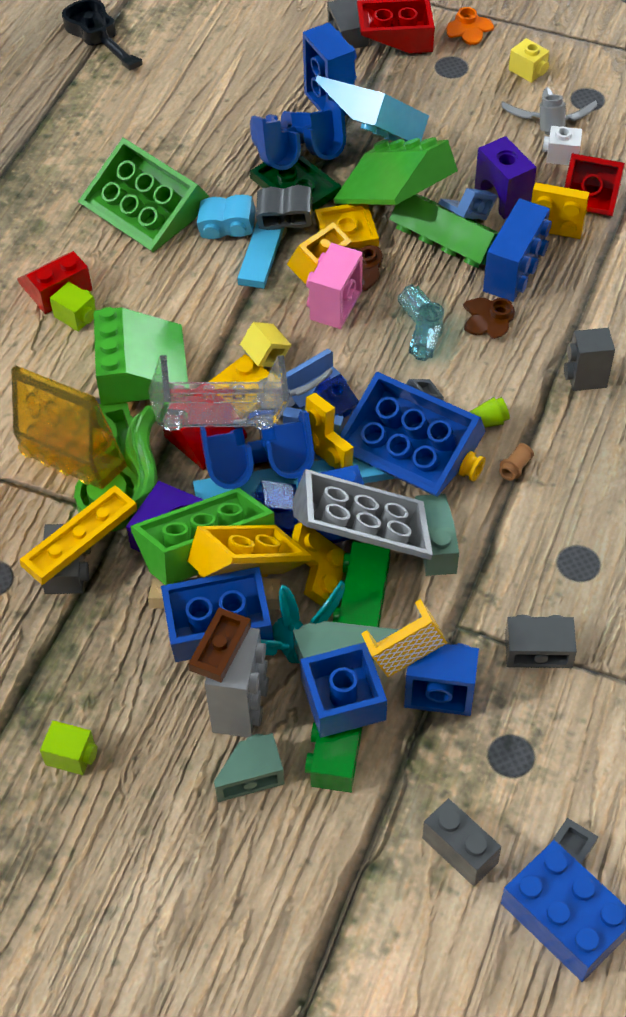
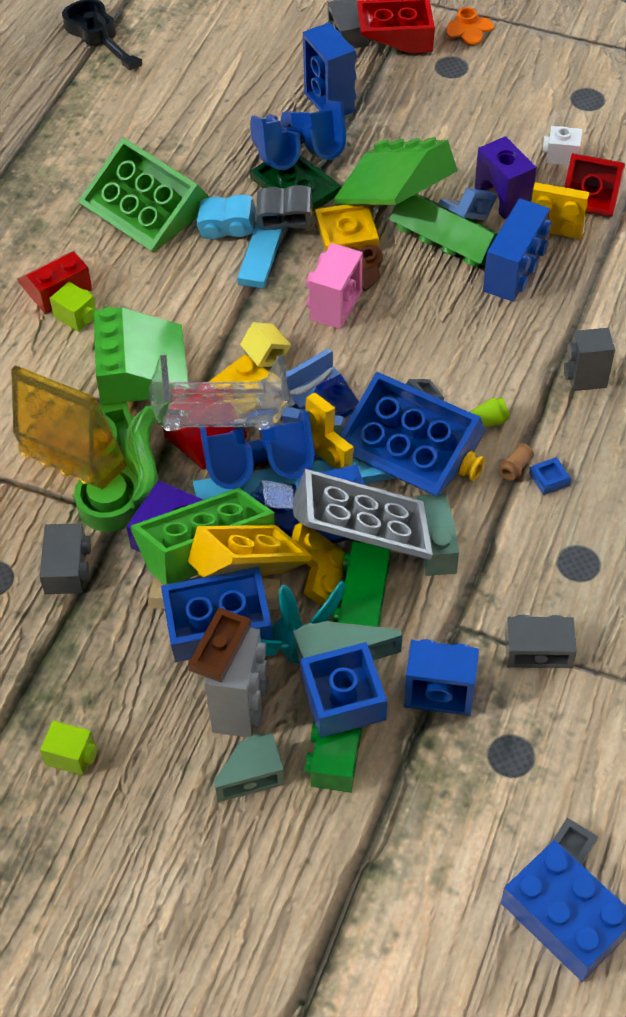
(78, 535): yellow plate -> none
(307, 253): yellow slope -> none
(376, 110): medium azure slope -> none
(407, 643): yellow panel -> none
(428, 321): clear light blue piece -> none
(461, 842): dark grey brick -> none
(489, 316): reddish brown plate -> none
(529, 60): light yellow brick -> none
(550, 476): none -> blue tile
(551, 111): light grey plant -> none

